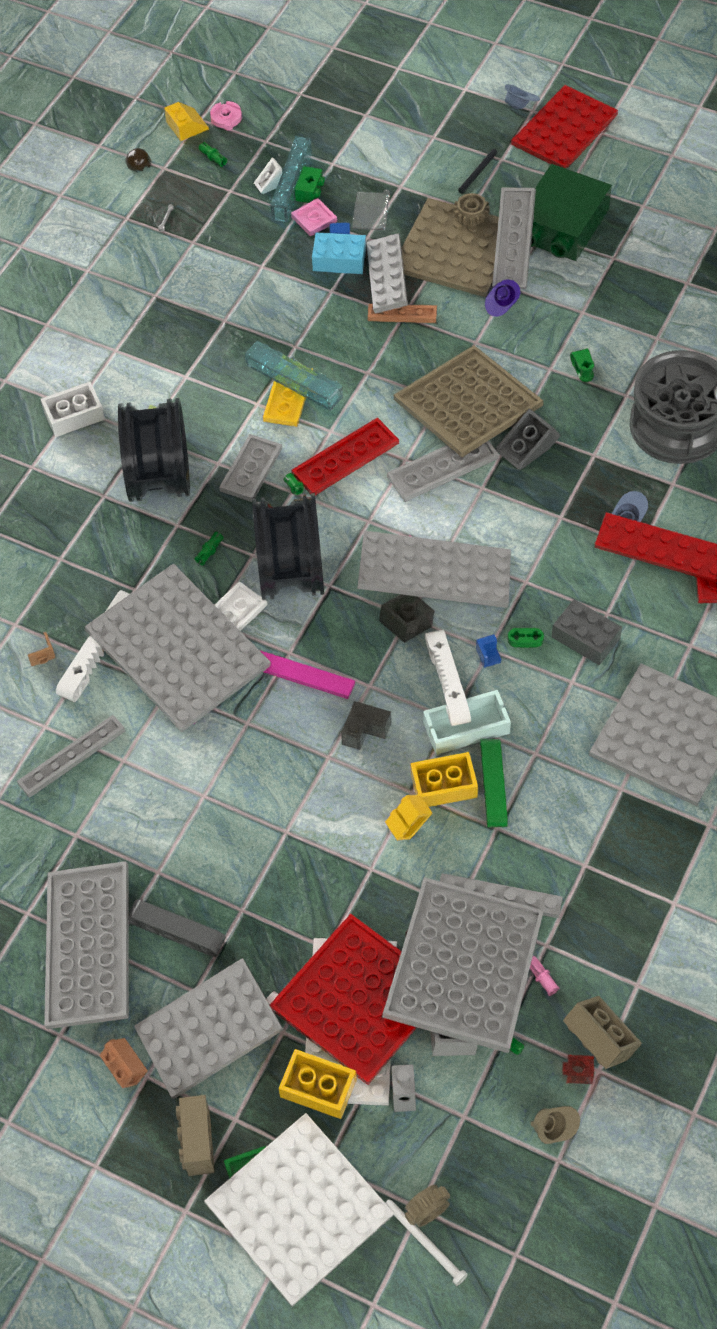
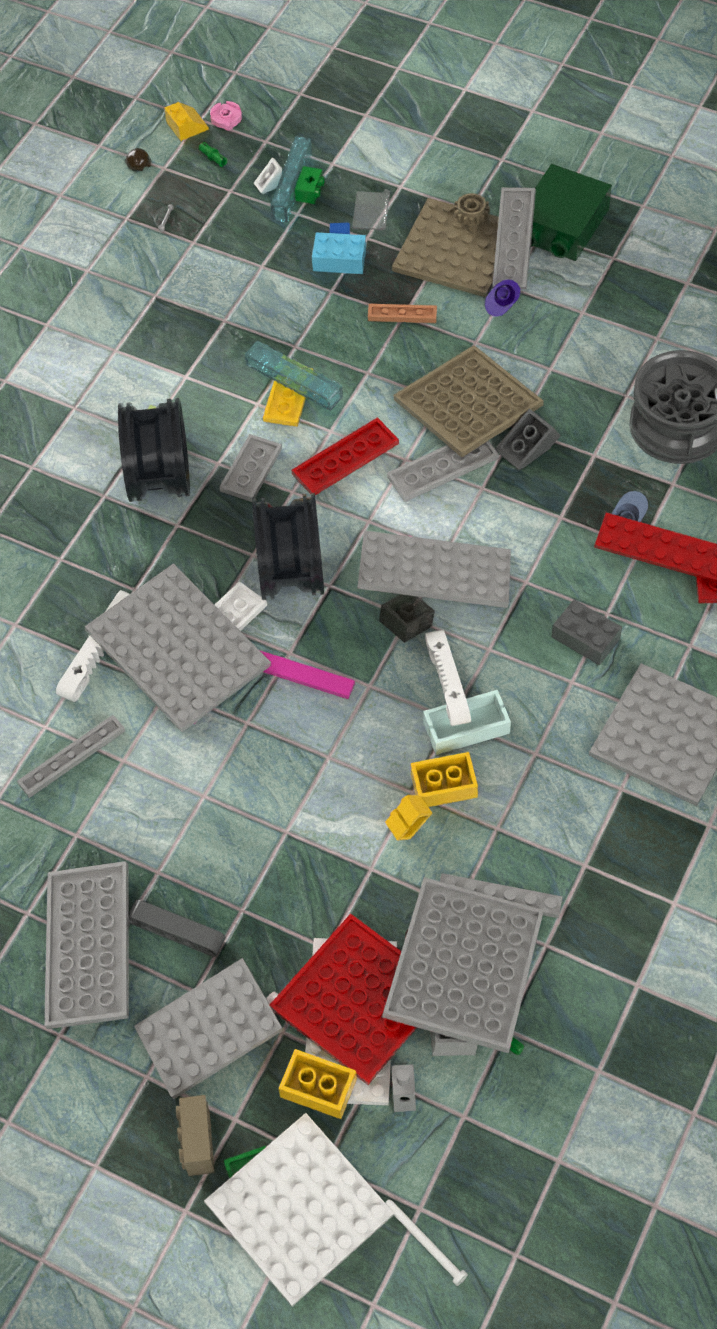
(42, 656): medium nougat bracket -> none
(72, 409): white brick -> none
(123, 1062): nougat brick -> none
(209, 548): green pin -> none
(295, 486): green pin -> none
(313, 217): bright pink plate -> none
(362, 721): clear smoke brick -> none
(387, 273): light grey plate -> none
(427, 1205): dark tan gear -> none
(477, 171): black bar -> none
(487, 651): blue panel -> none
(493, 783): green beam -> none
(517, 97): sand blue piece -> none
(525, 637): green beam -> none
(542, 976): bright pink axle -> none
(556, 1124): dark tan piece -> none
(564, 127): red plate -> none
(583, 364): green piece -> none
(585, 1063): clear red brick -> none
(602, 1032): dark tan brick -> none

